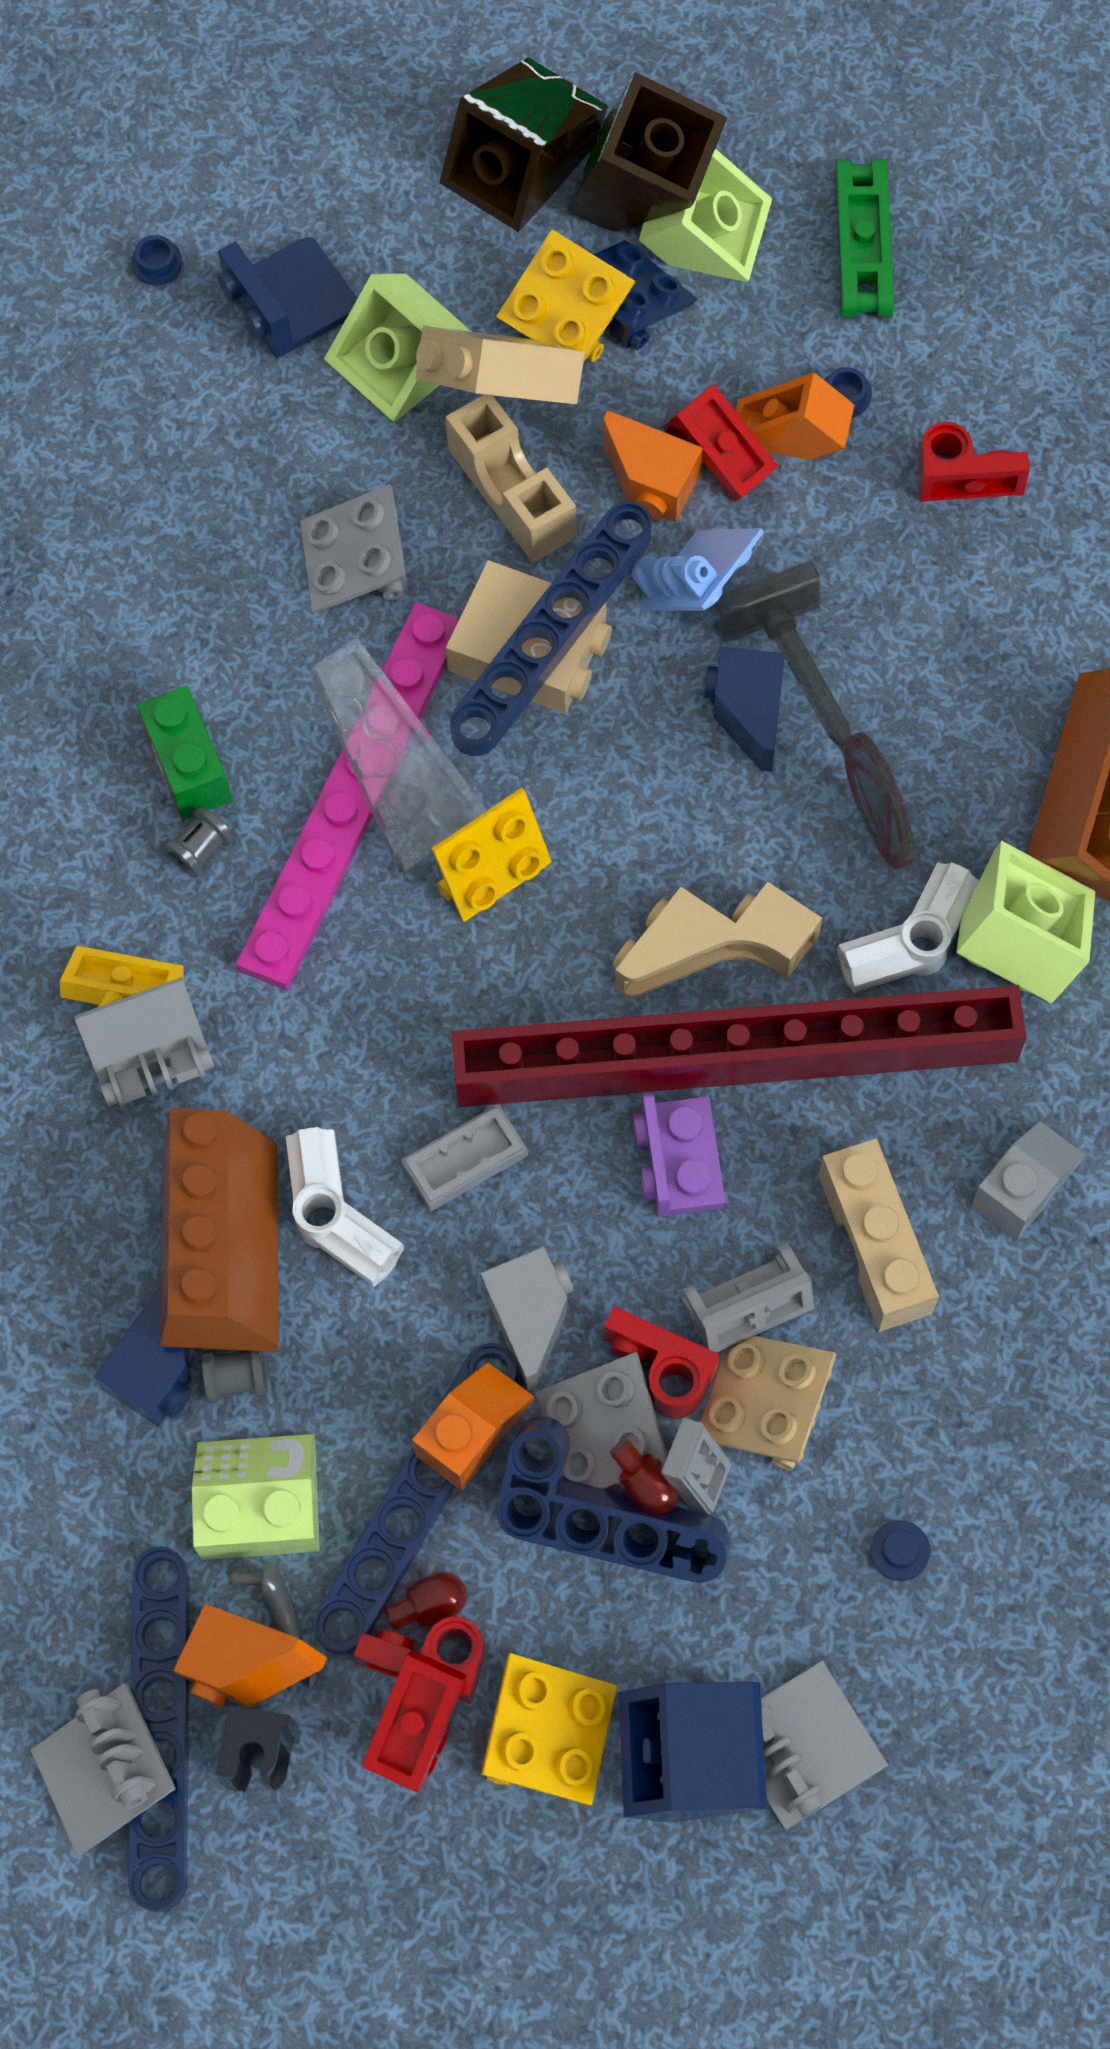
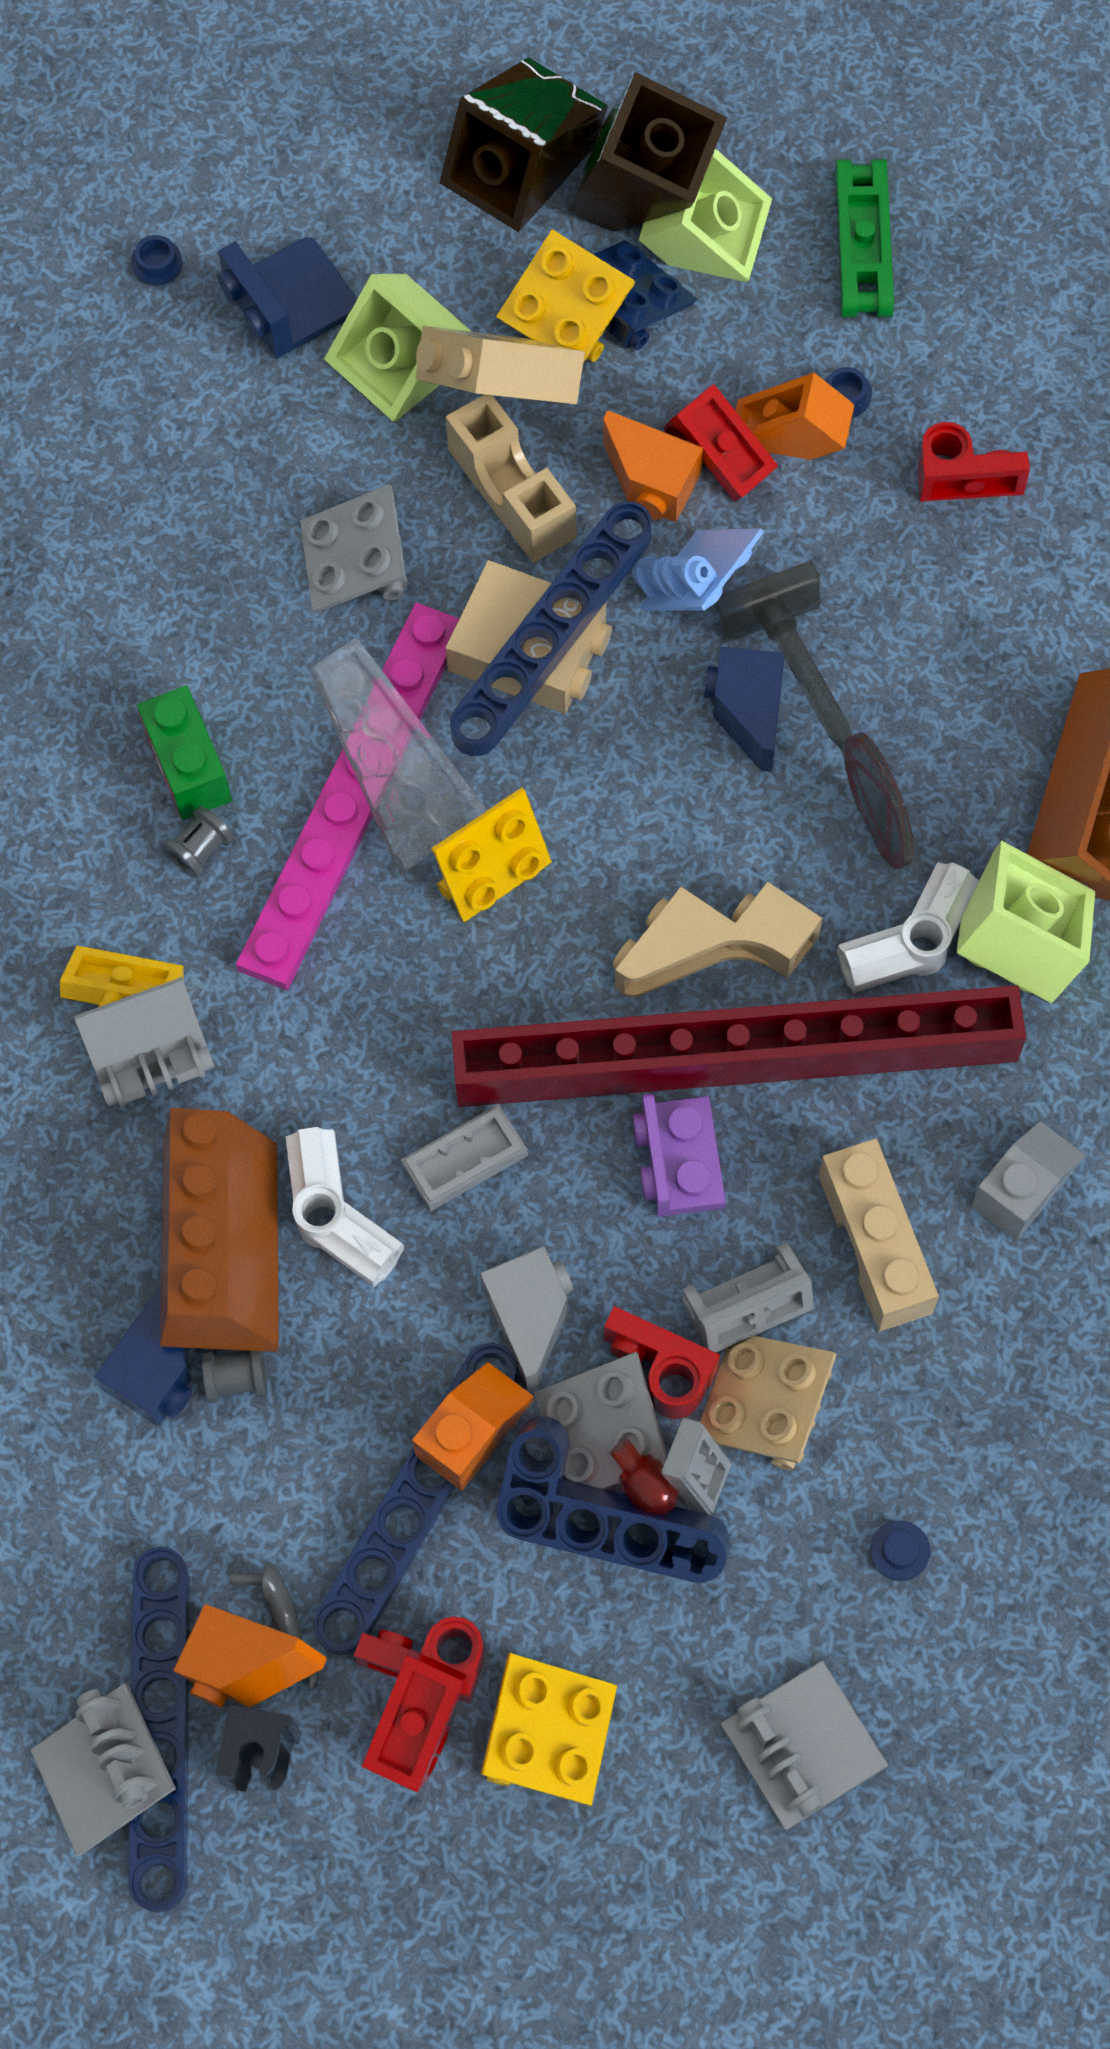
(255, 1497): yellowish green slope -> none
(429, 1601): clear red cylinder -> none
(692, 1750): dark blue slope -> none

